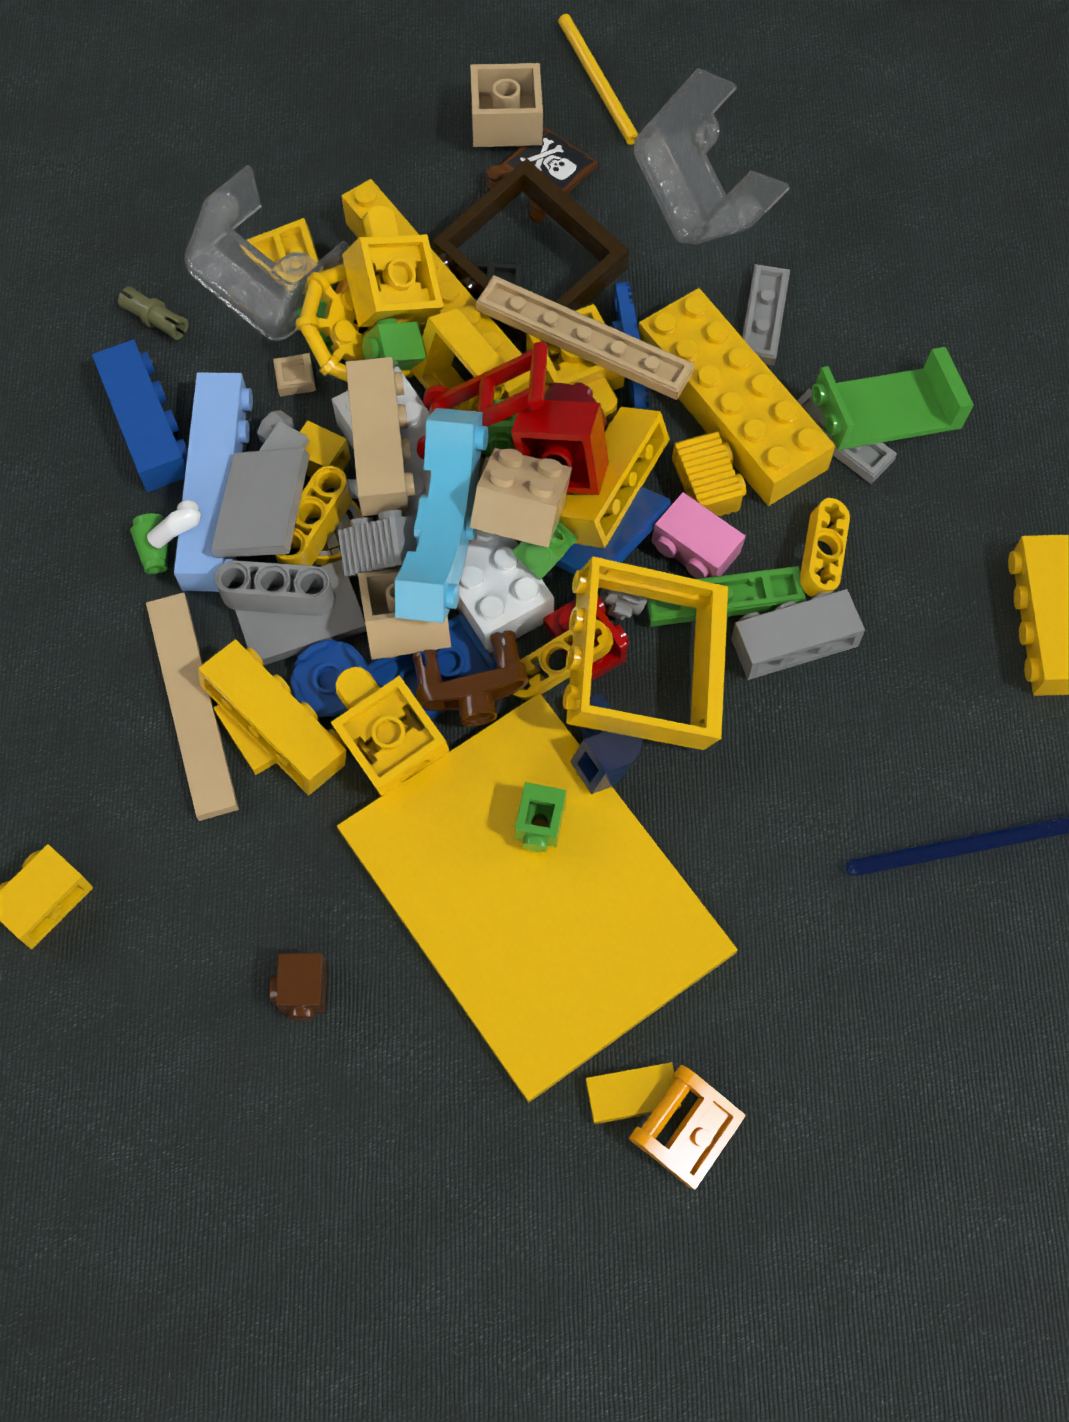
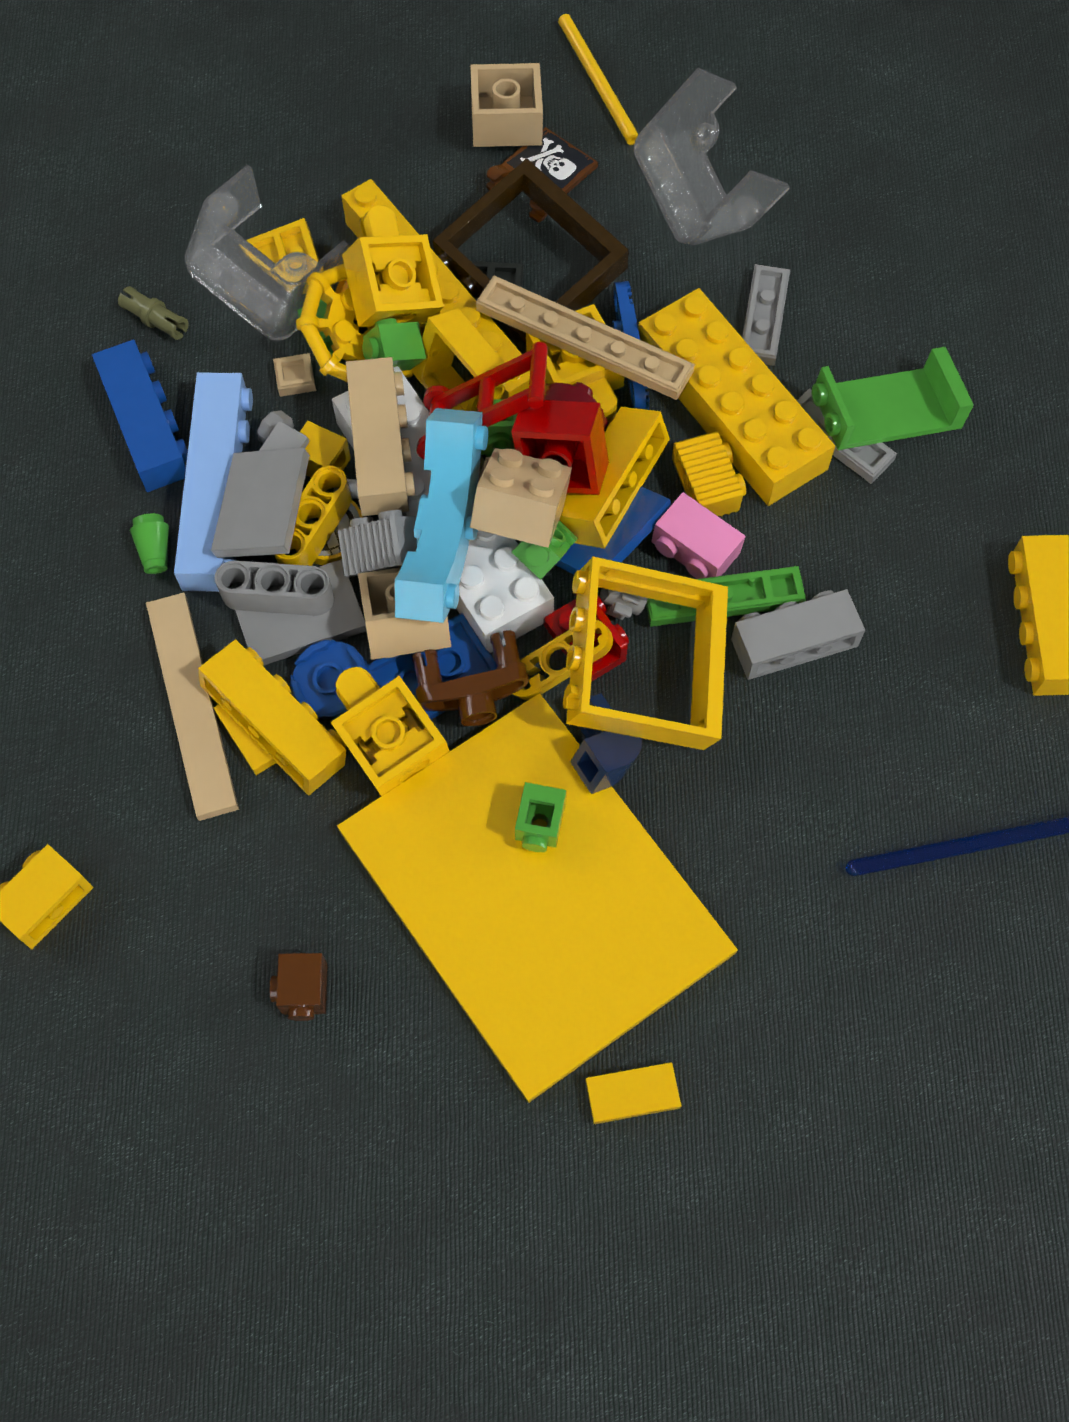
(183, 519): white arm -> none
(698, 1136): plate -> none
(835, 536): yellow beam -> none

